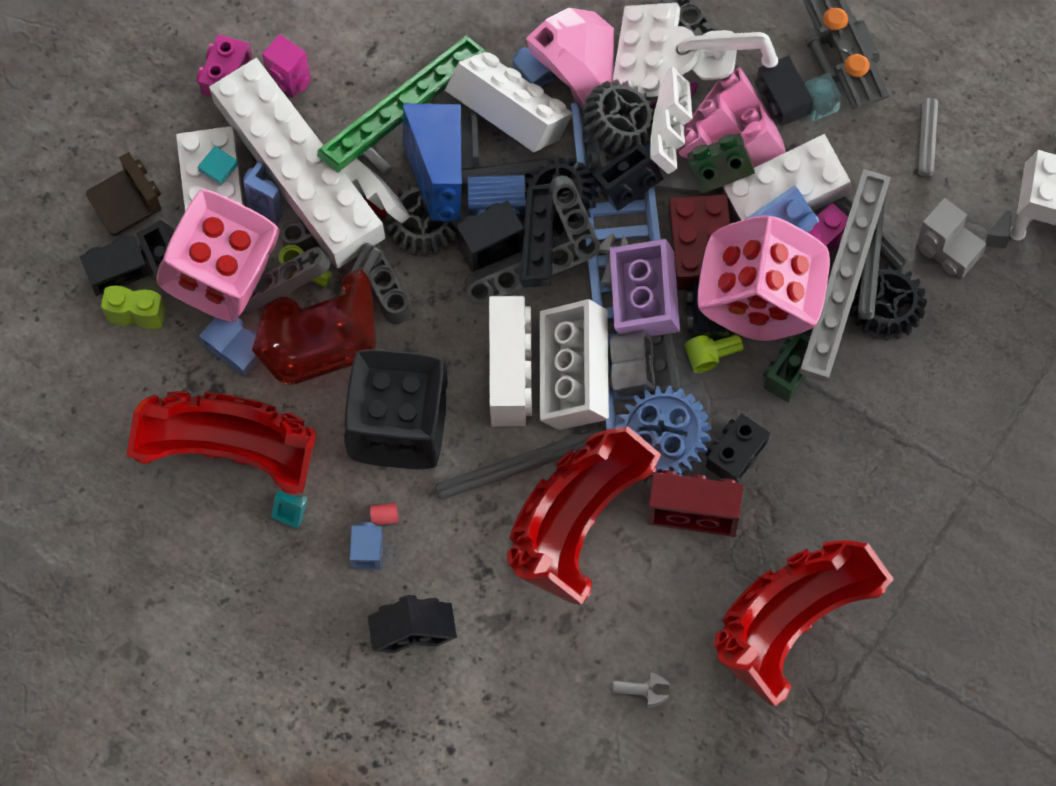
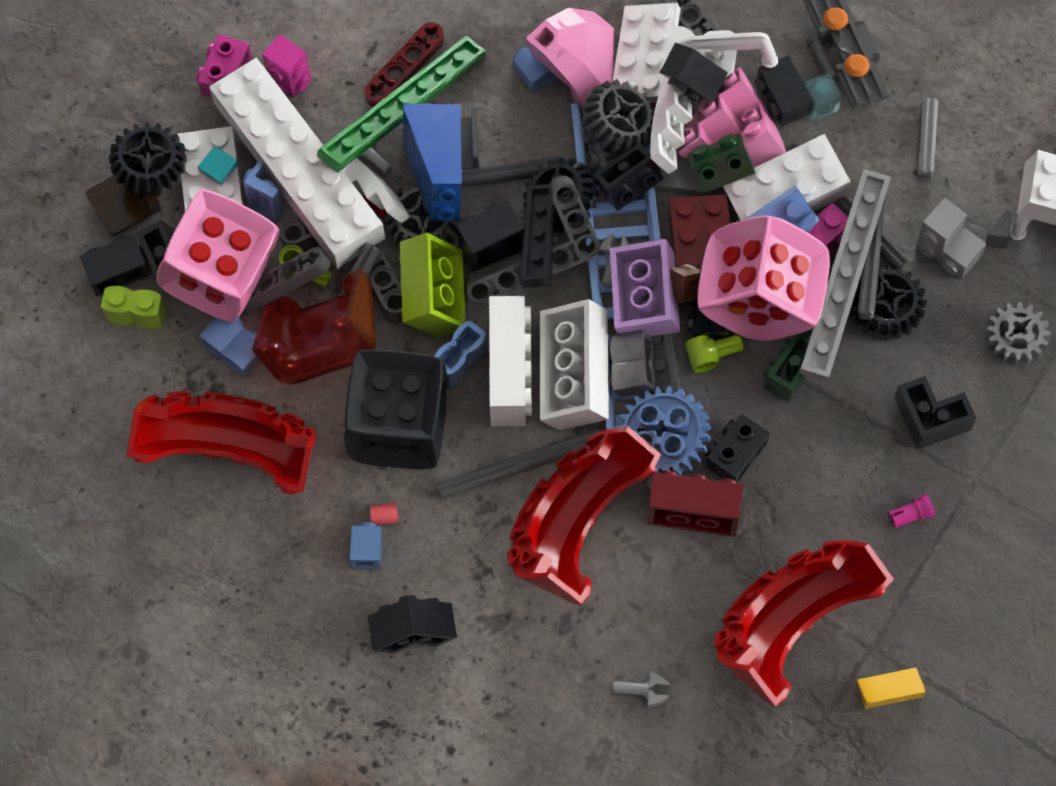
(127, 155): none -> black gear
(289, 509): teal tile -> none
(407, 66): none -> dark red beam
(432, 285): none -> lime brick
(463, 351): none -> medium blue brick
(496, 189): medium blue brick -> none
(509, 101): white brick -> none
(685, 282): none -> reddish brown slope
(693, 73): none -> black brick
(891, 688): none -> yellow slope
(918, 509): none -> dark pink pin
(932, 420): none -> black brick
(1016, 321): none -> light grey gear

